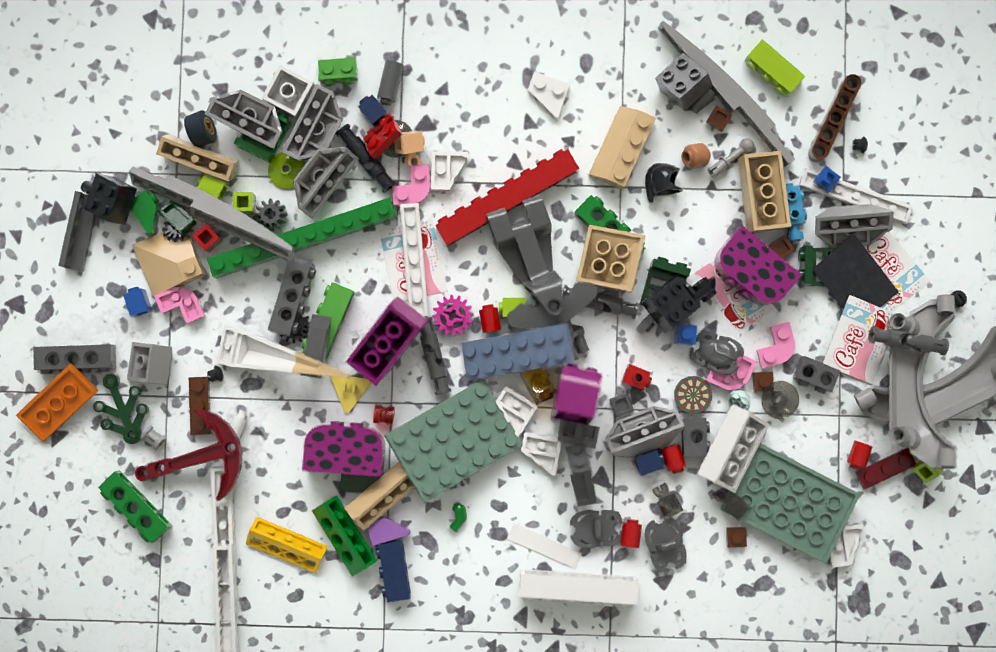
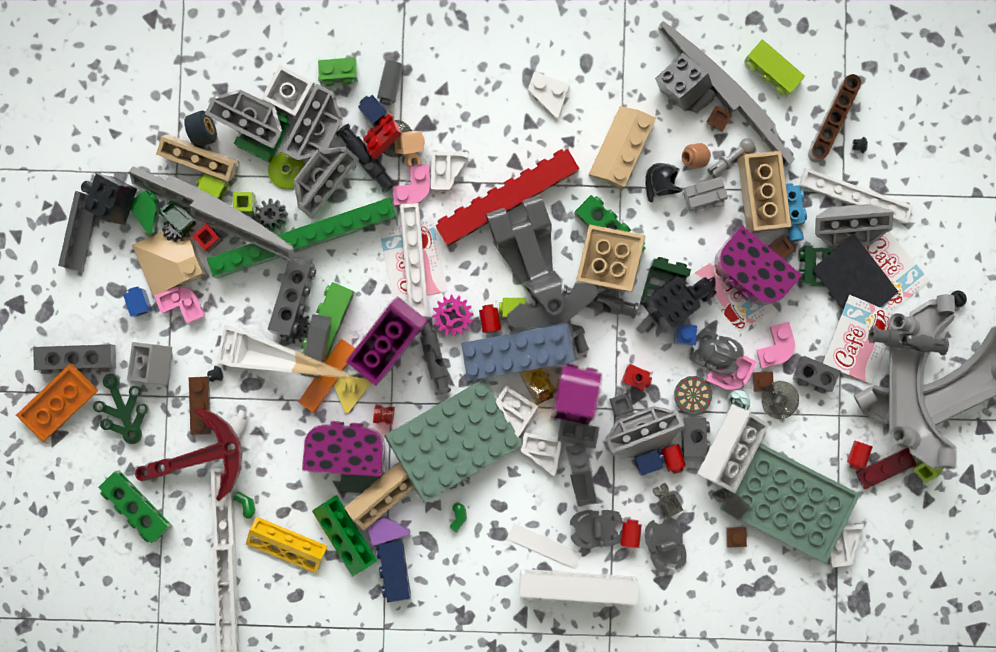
(153, 437): light grey bush -> none
(247, 504): none -> green arm
(319, 387): none -> orange tile
(705, 194): none -> light grey brick
(826, 179): blue tile -> none

